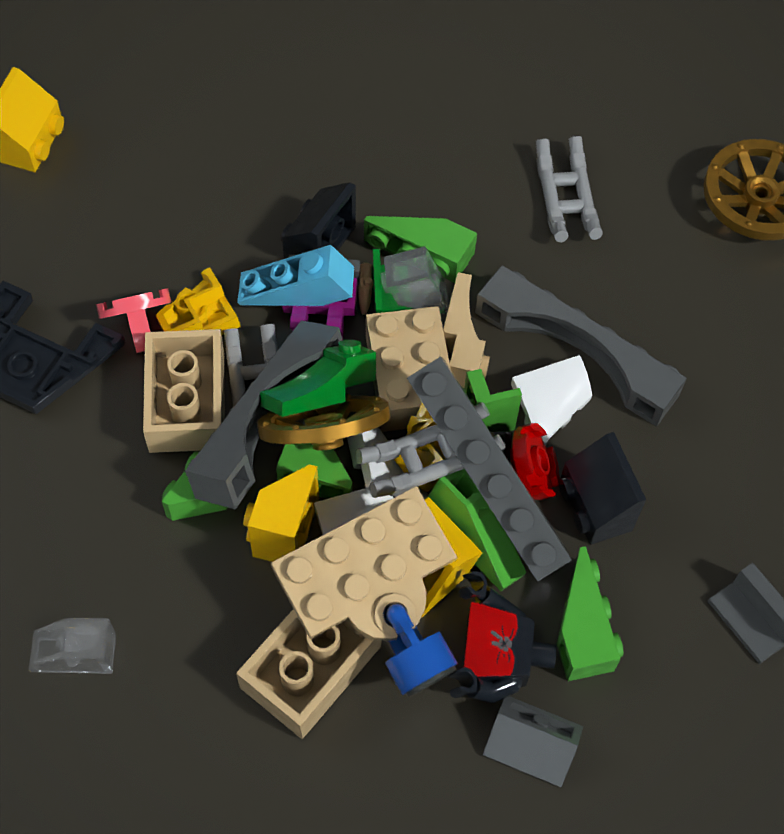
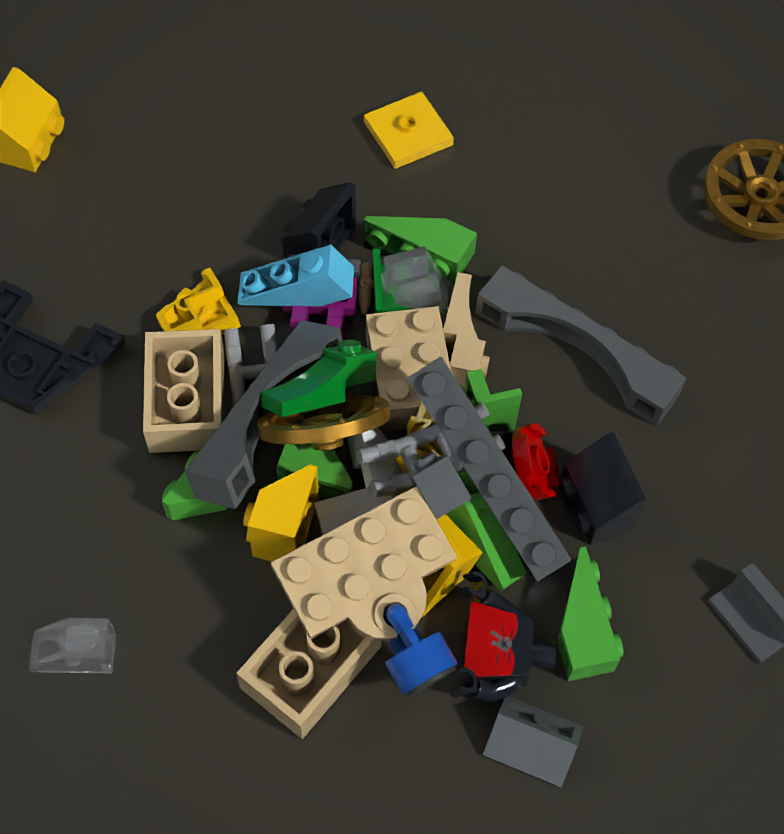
(136, 314): coral tile -> none
(408, 130): none -> yellow plate
(439, 484): none -> dark grey brick
(554, 394): white slope -> none
(577, 177): light grey piece -> none

